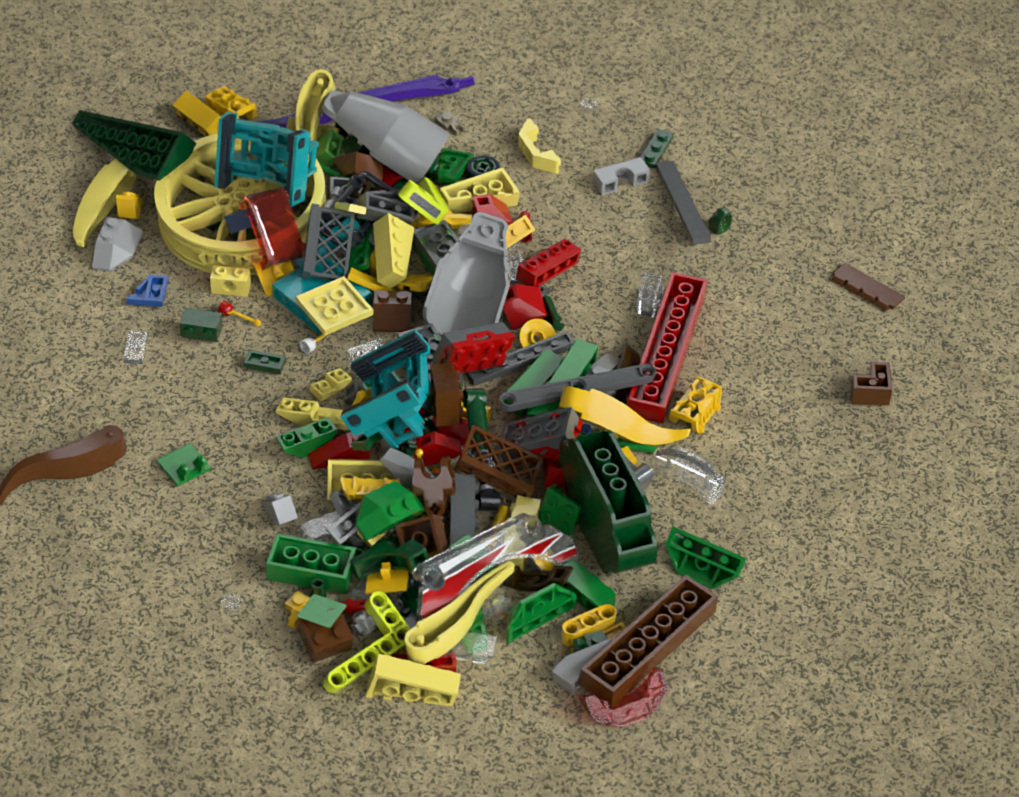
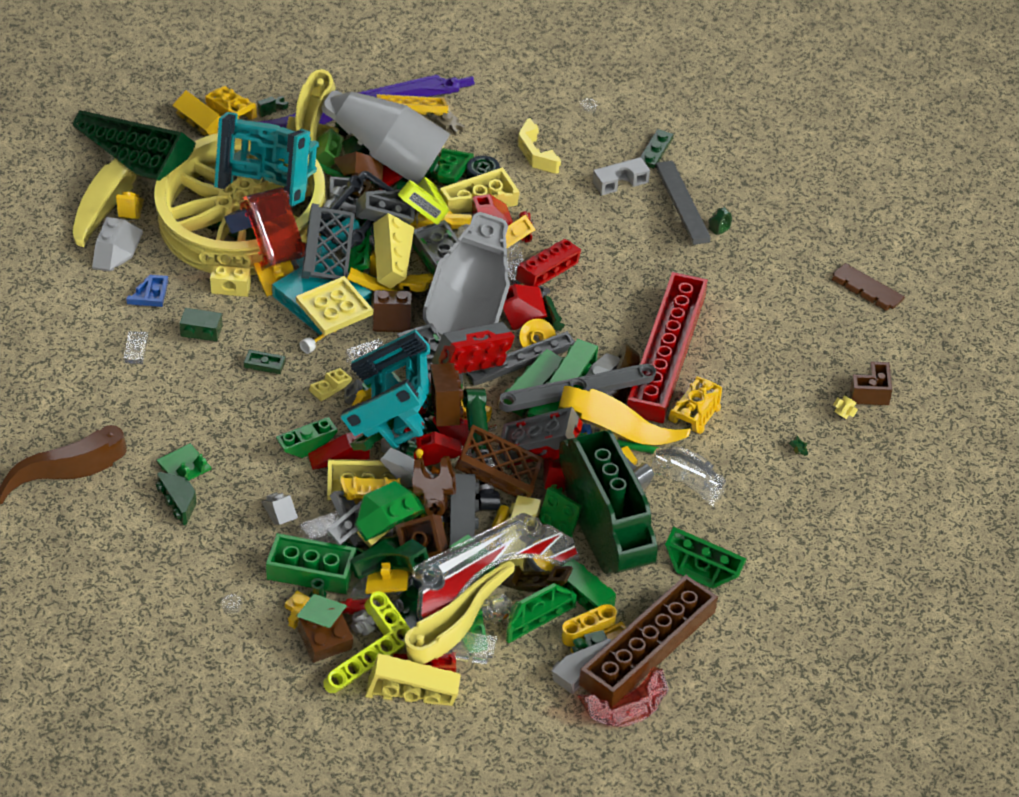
(177, 494): none -> dark green slope
(227, 309): hinge -> none
(269, 105): none -> dark green plate
(306, 412): light yellow slope -> none
(350, 208): light yellow tile -> none
(419, 104): none -> yellow plate
(649, 294): clear brick -> none
(799, 446): none -> dark green piece
(845, 407): none -> light yellow gear

